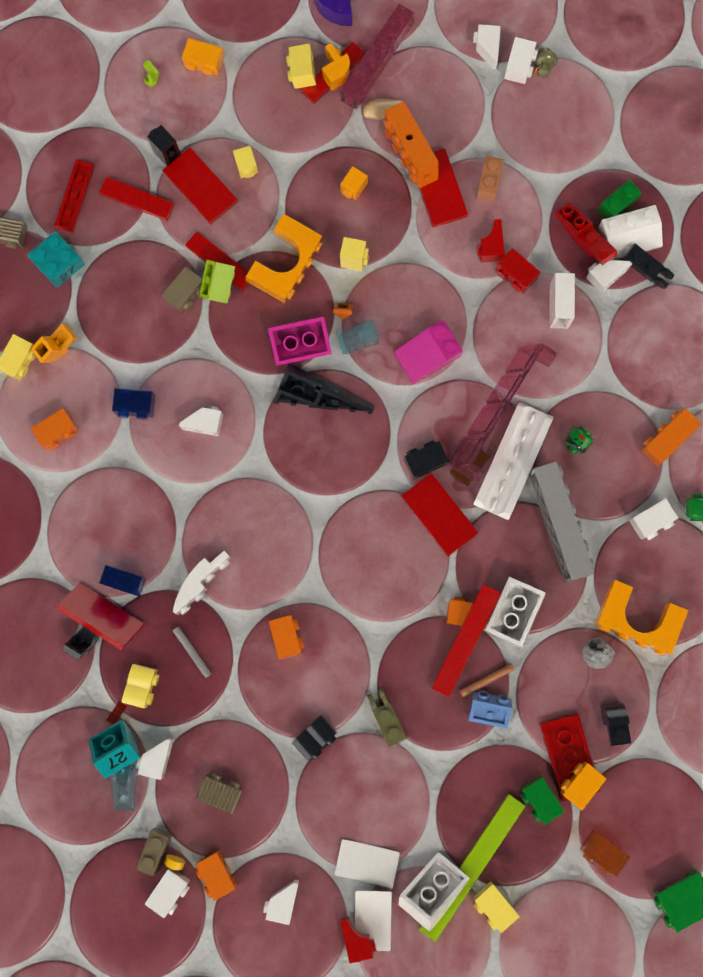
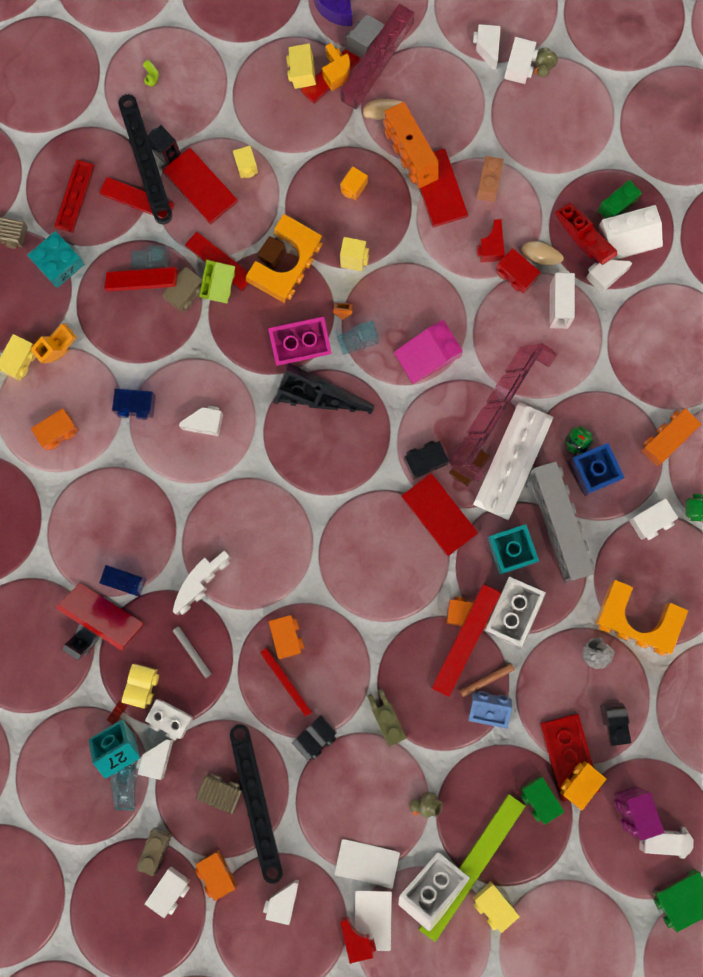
(141, 279): none -> red tile
(145, 159): none -> black plate
(151, 258): none -> clear light blue arch
(168, 719): none -> white brick
(174, 862): yellow tile -> none
(203, 57): light orange brick -> none
(256, 804): none -> black plate
(272, 252): none -> reddish brown brick
(285, 681): none -> red tile
(363, 35): none -> dark grey brick
(427, 806): none -> olive animal
(512, 549): none -> teal brick
(541, 253): none -> tan arm
(596, 469): none -> blue brick
(604, 853): clear orange brick -> none
(638, 813): none -> magenta piece
(648, 266): black hinge -> none
(669, 843): none -> white piece

